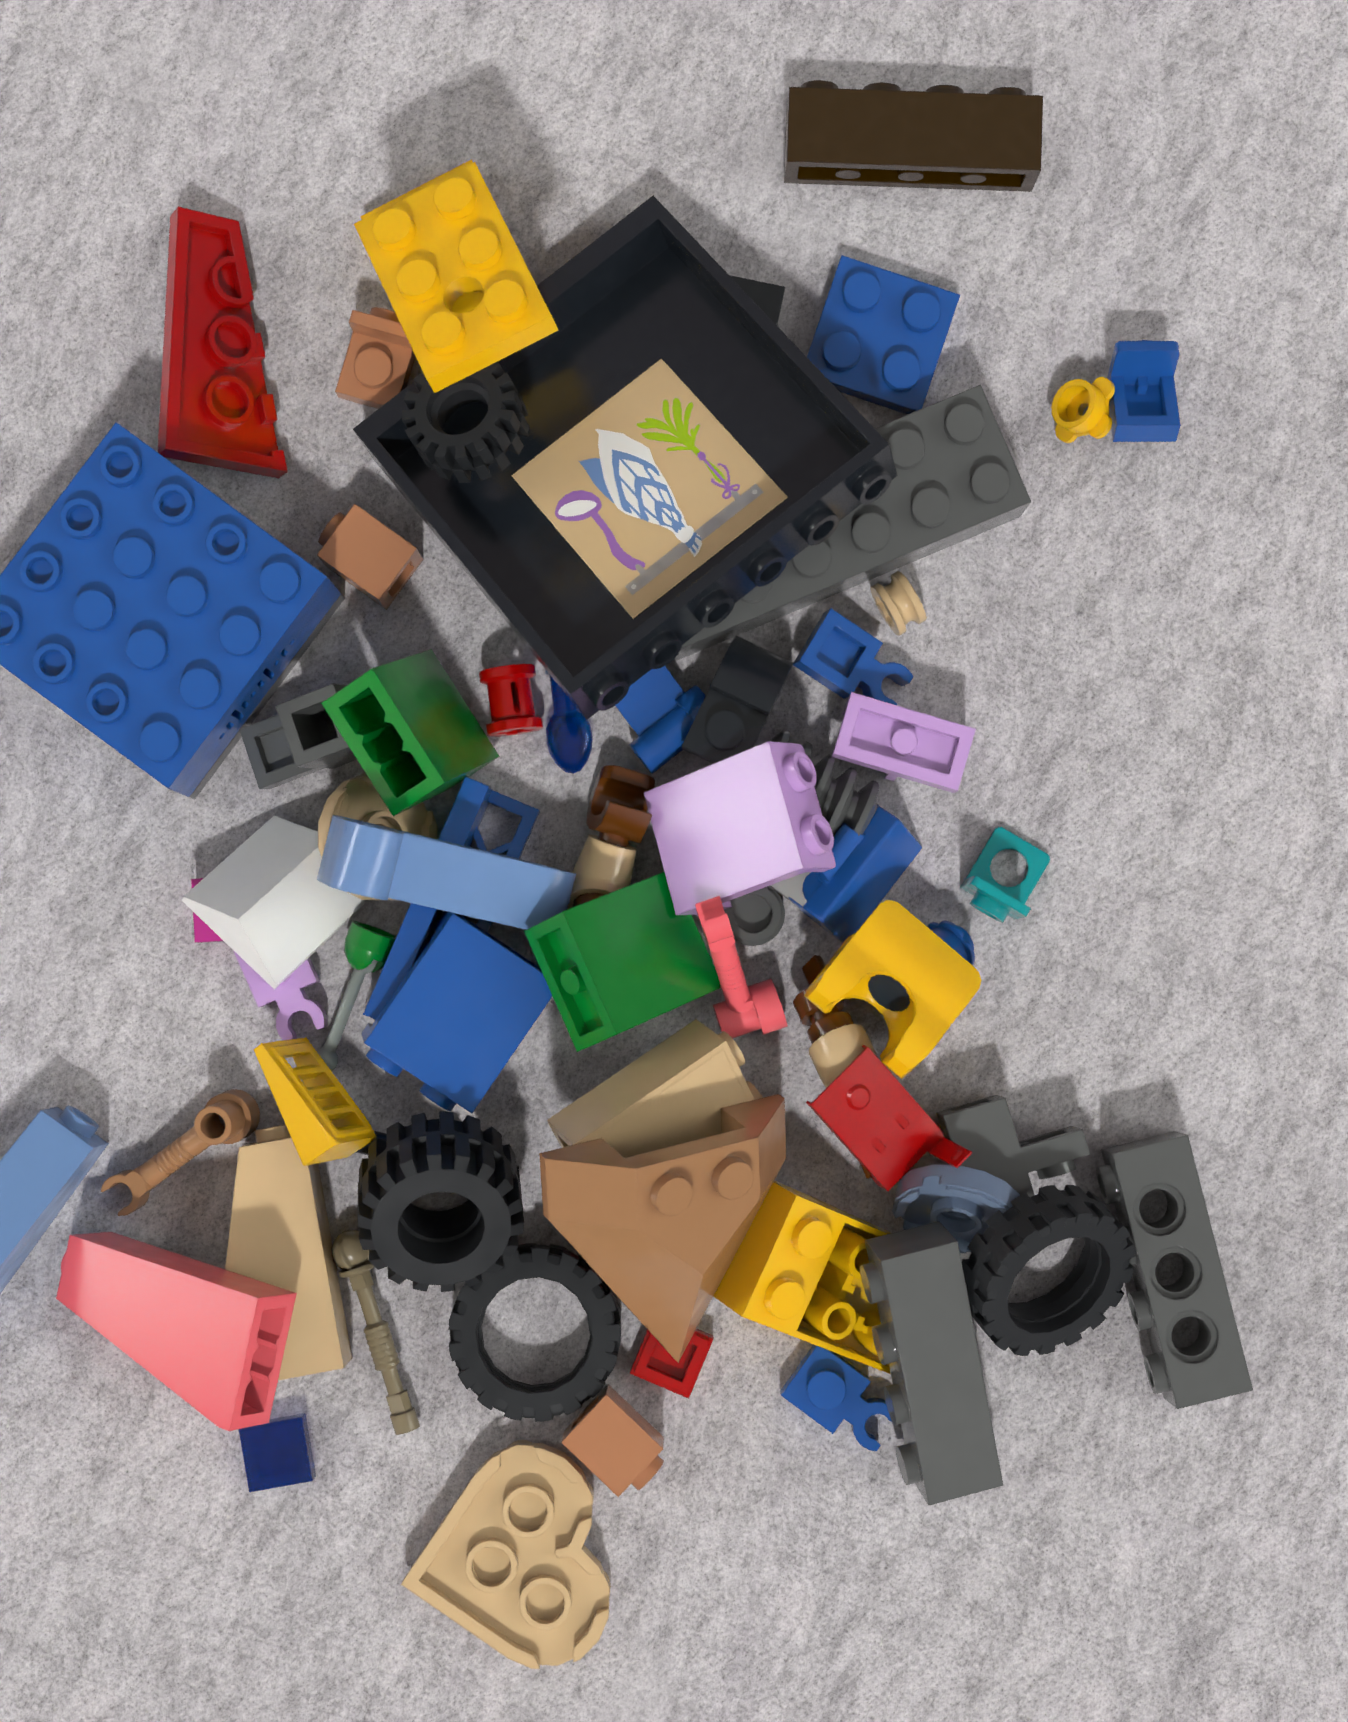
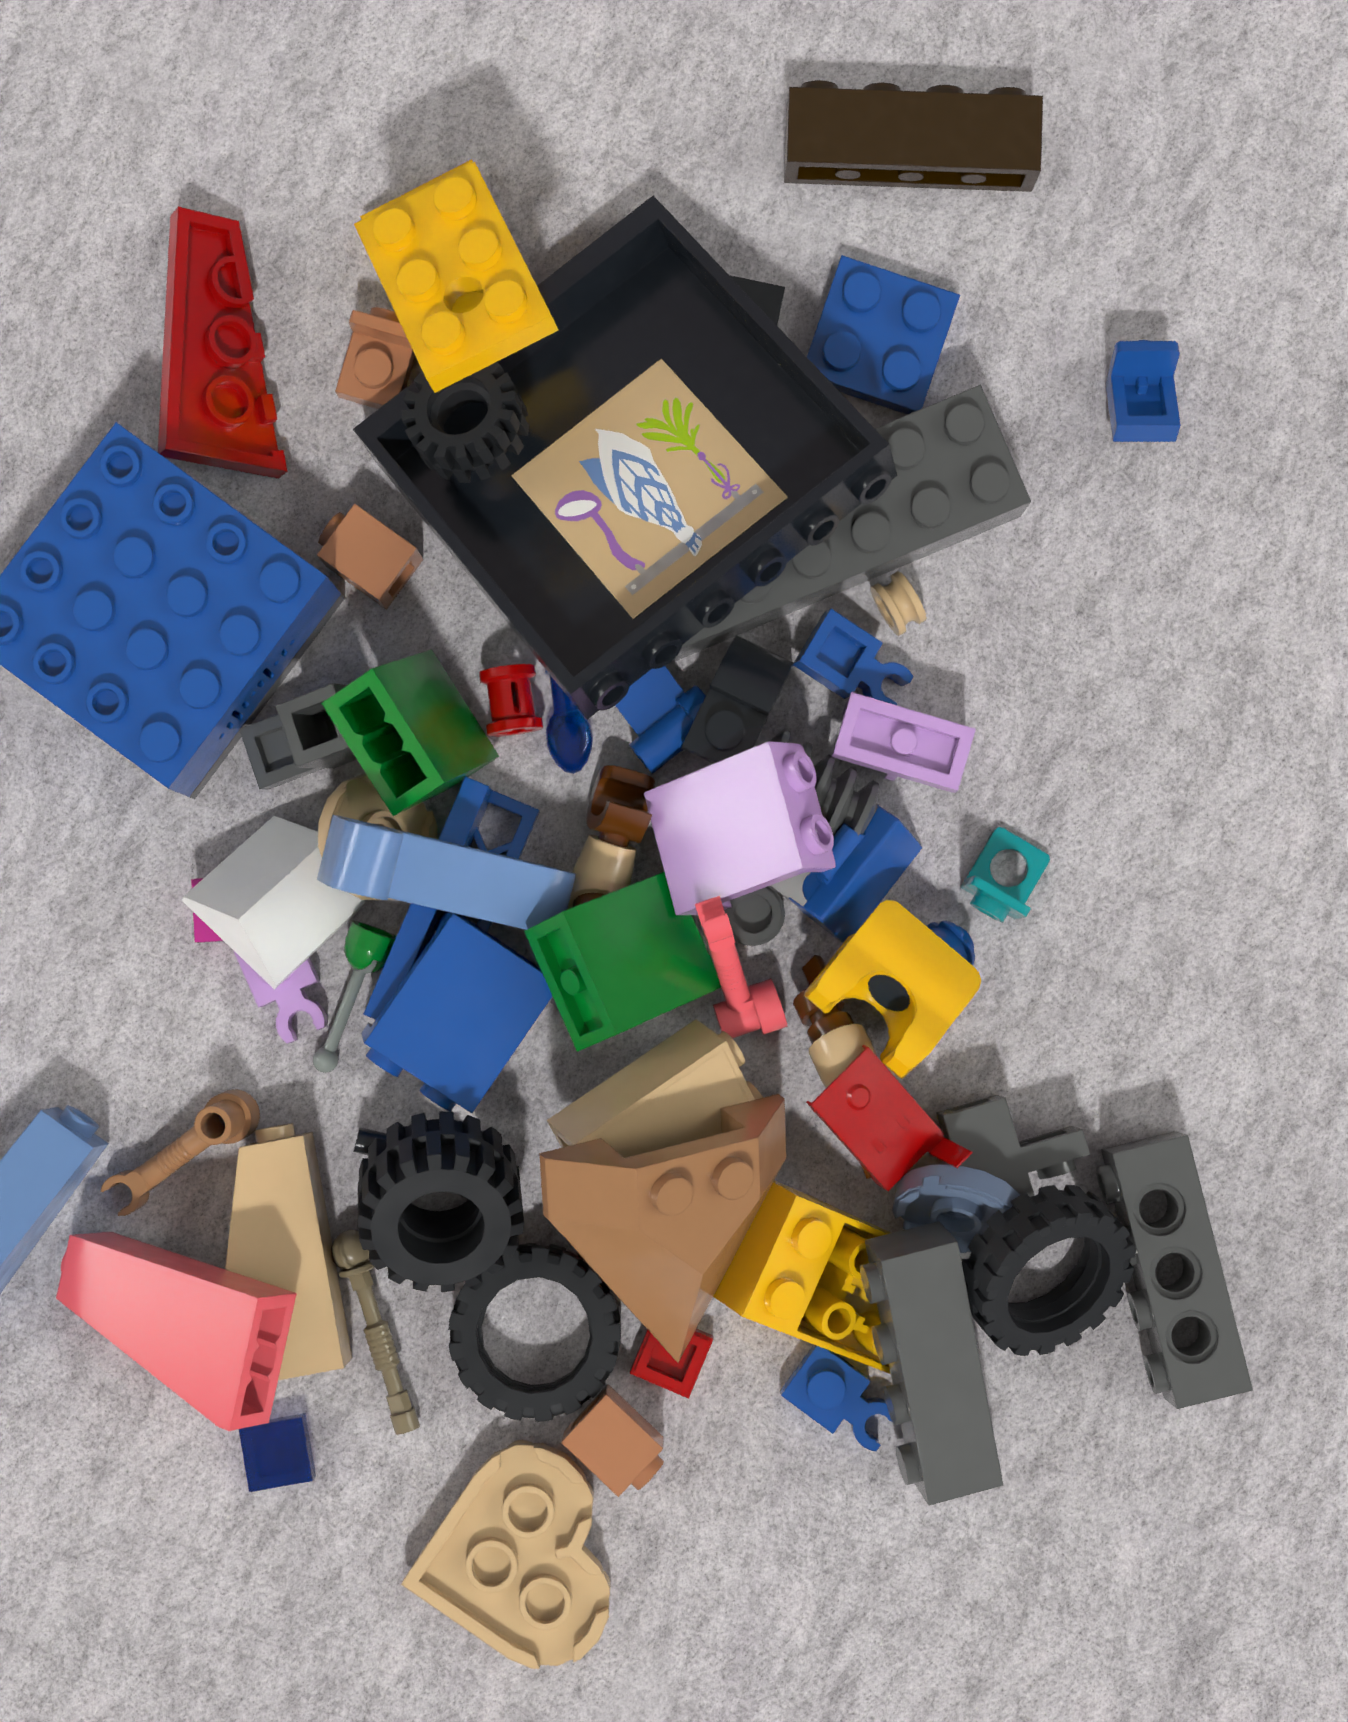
(317, 1111): yellow slope -> none
(1071, 402): yellow plate -> none

